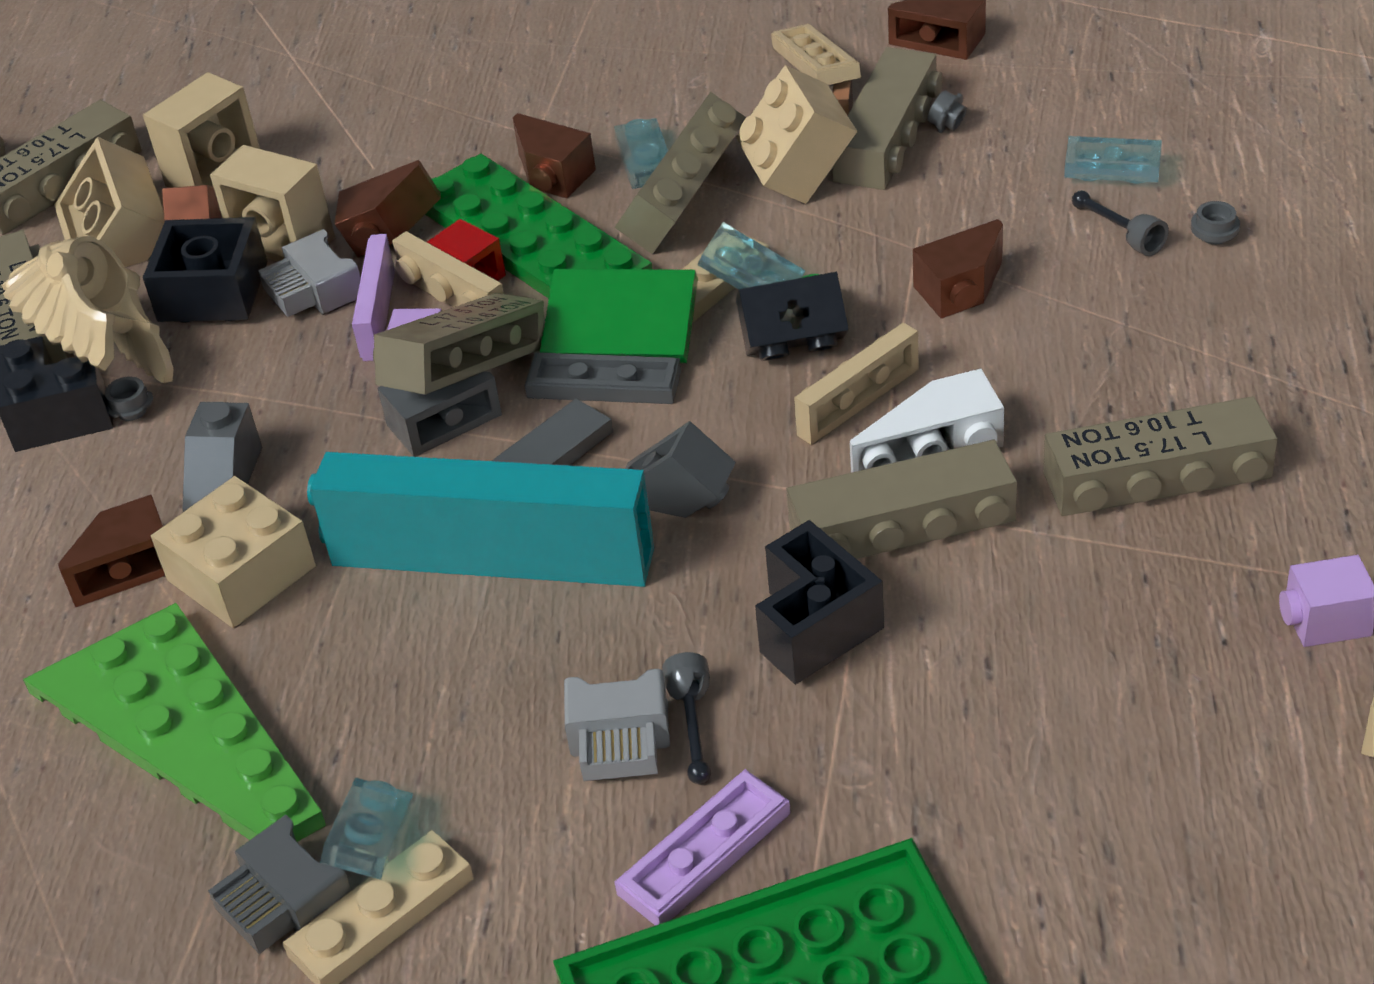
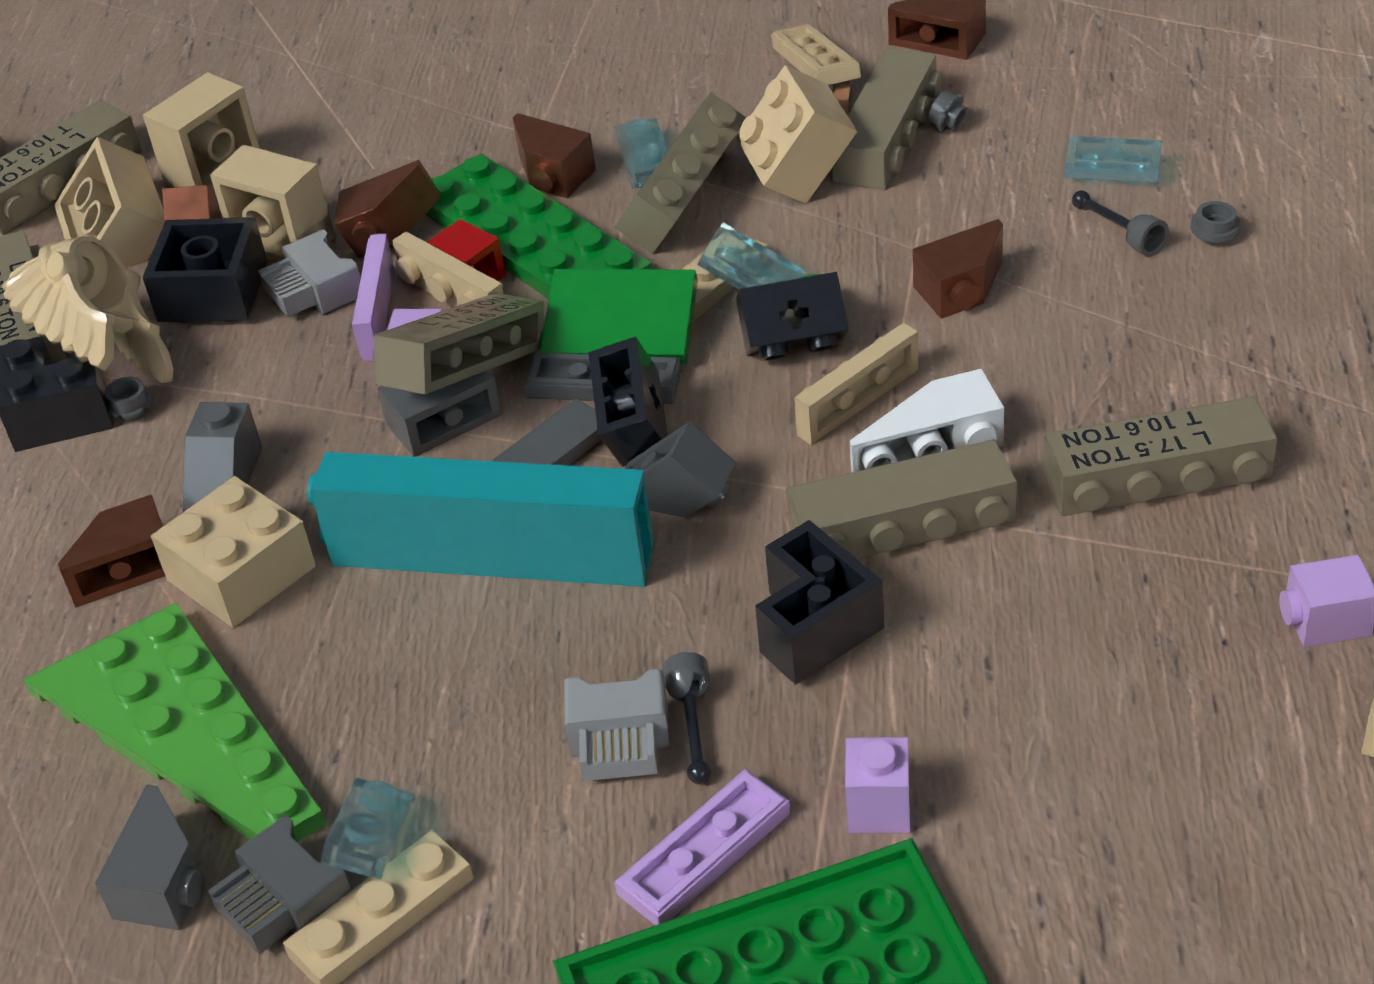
(151, 868): none -> dark grey slope
(627, 399): none -> black brick
(877, 785): none -> lavender brick

